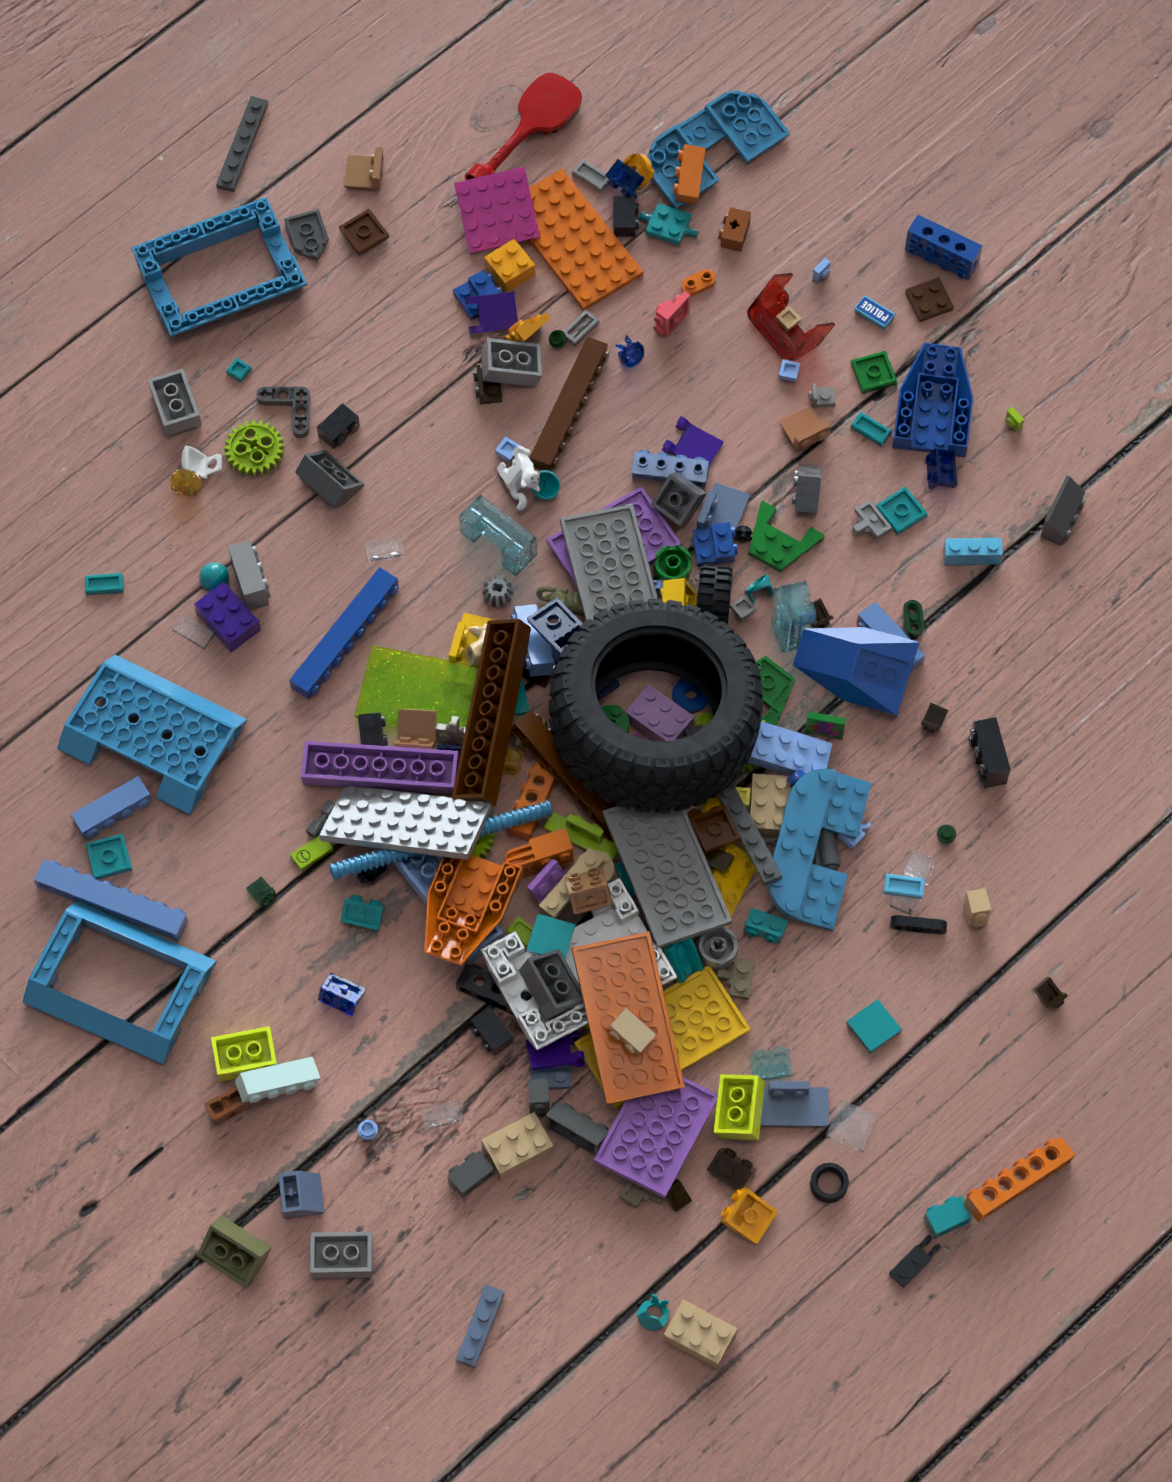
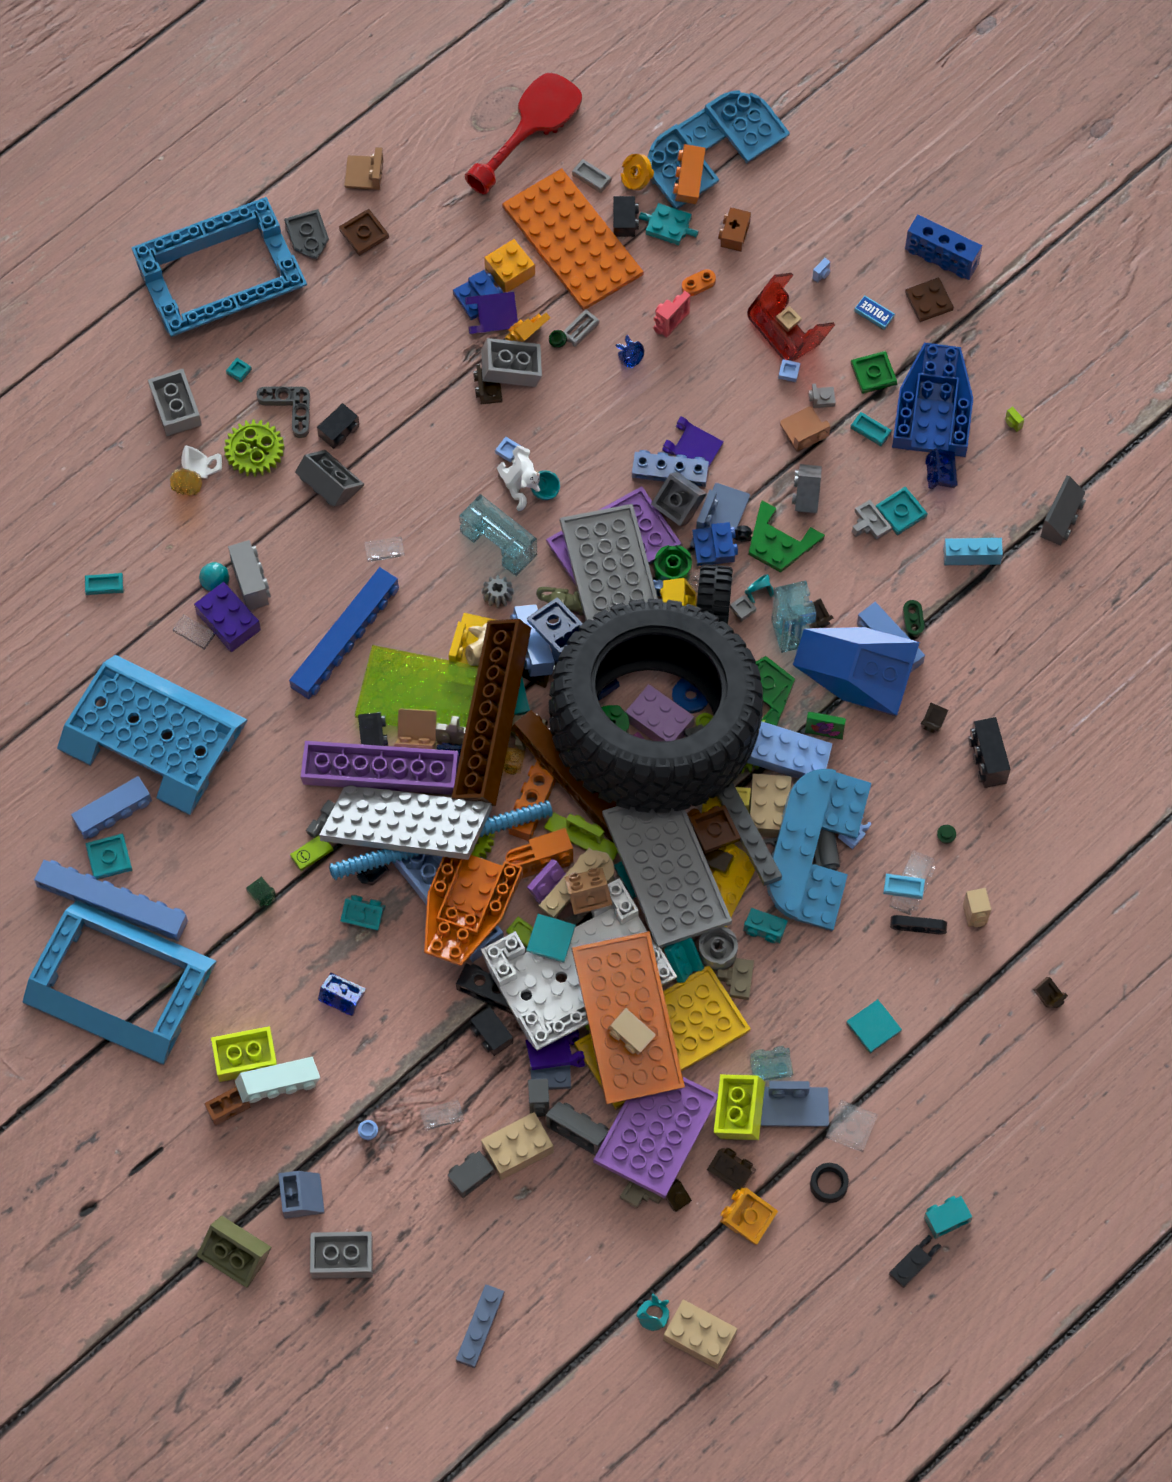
(242, 144): dark grey plate -> none
(497, 210): dark pink plate -> none
(551, 983): dark grey slope -> none
(569, 403): reddish brown brick -> none
(624, 178): clear blue bracket -> none
(792, 779): blue tile -> none
(982, 1208): orange brick -> none

